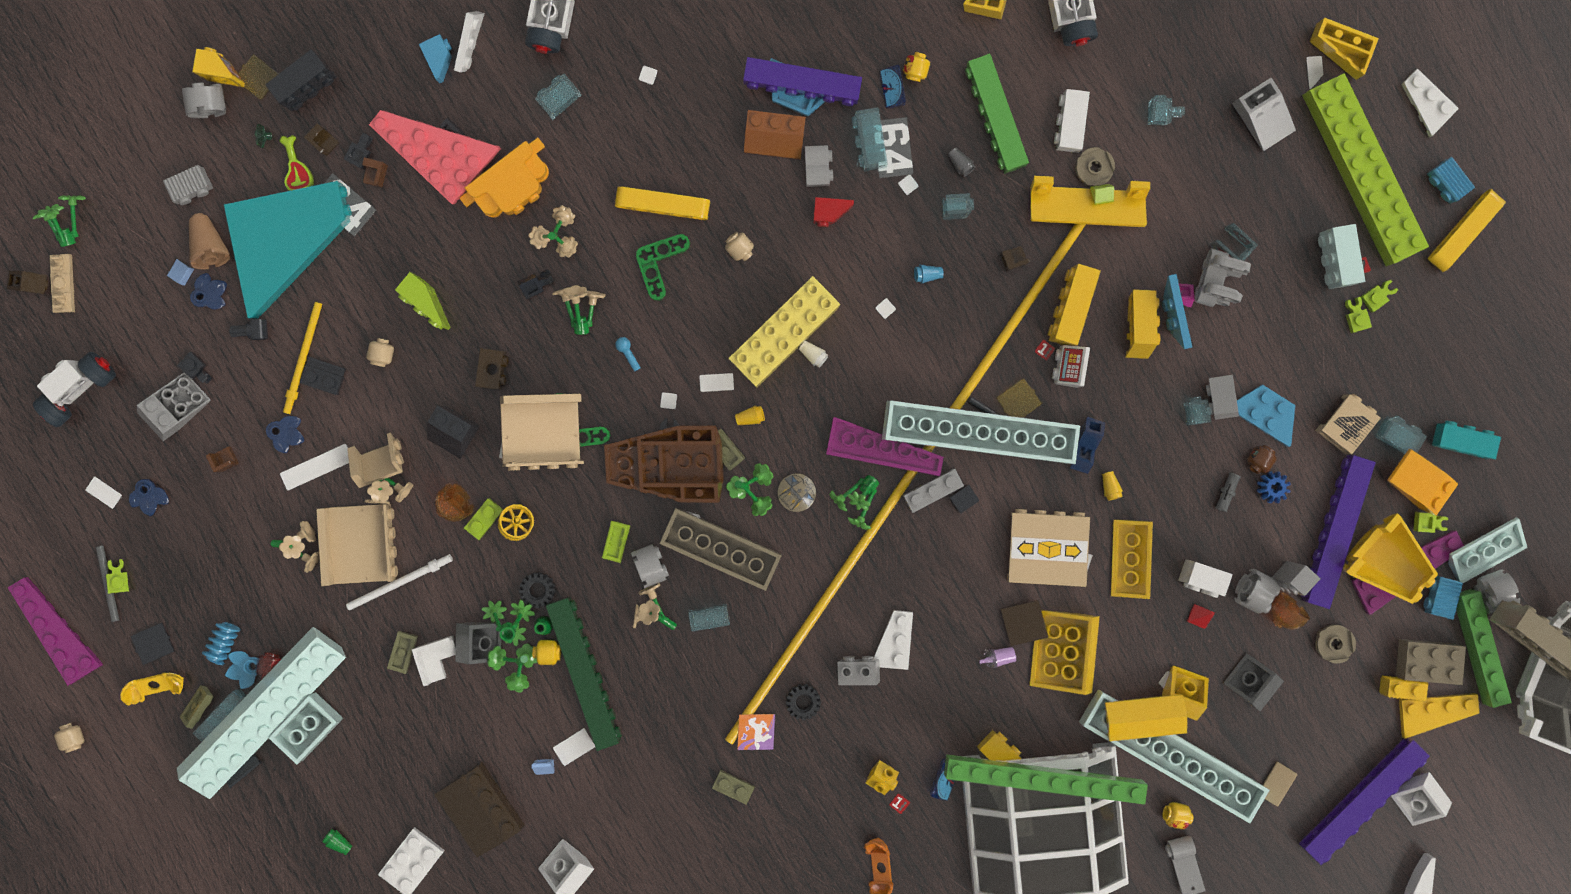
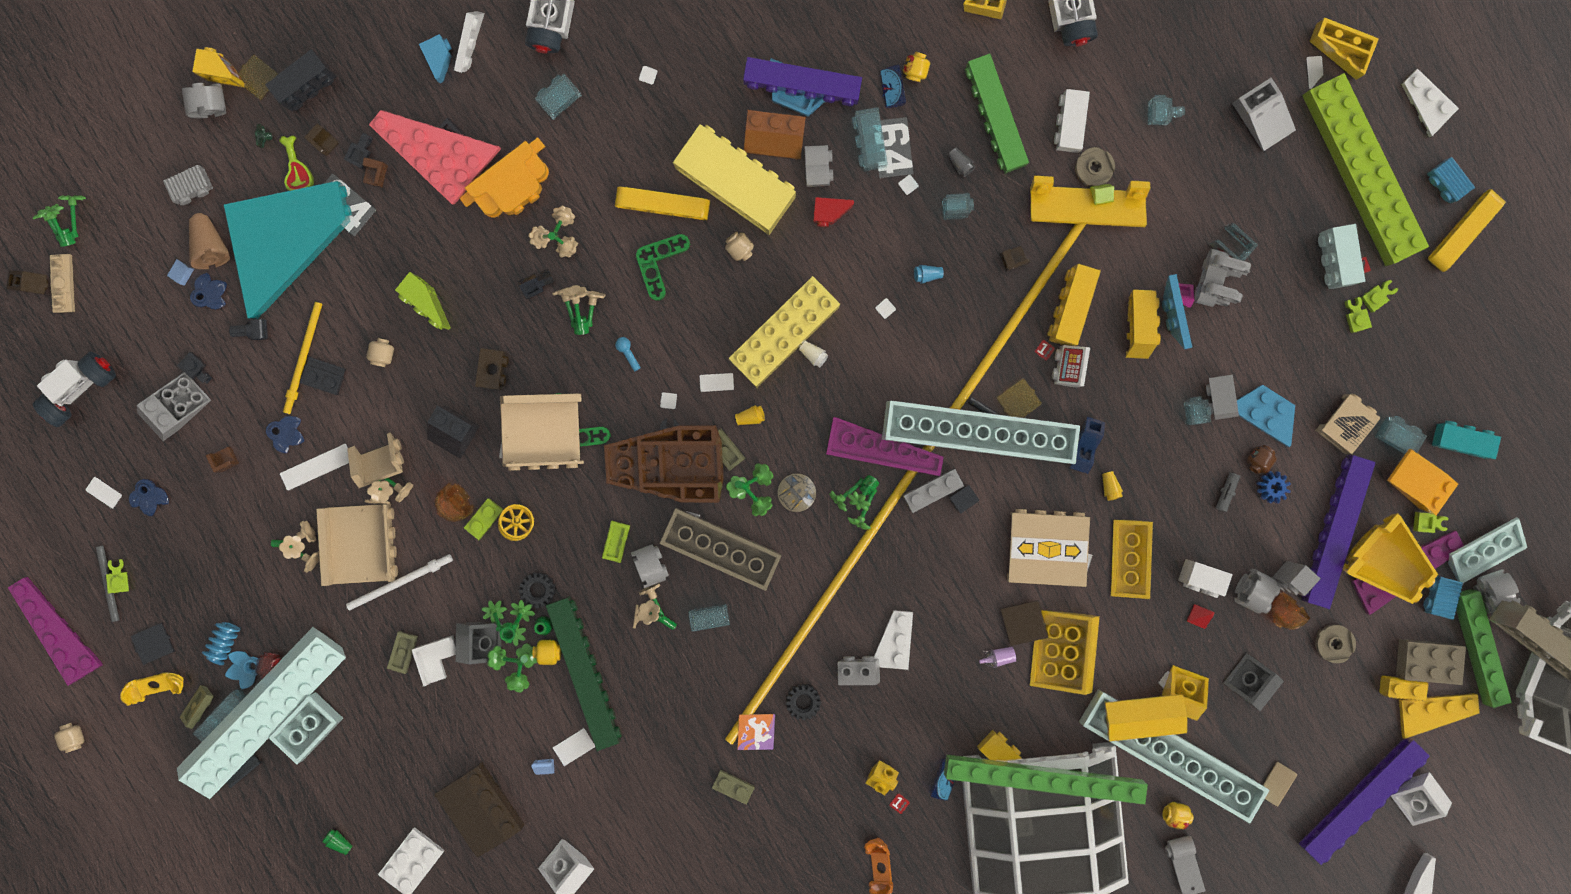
(735, 178): none -> light yellow brick

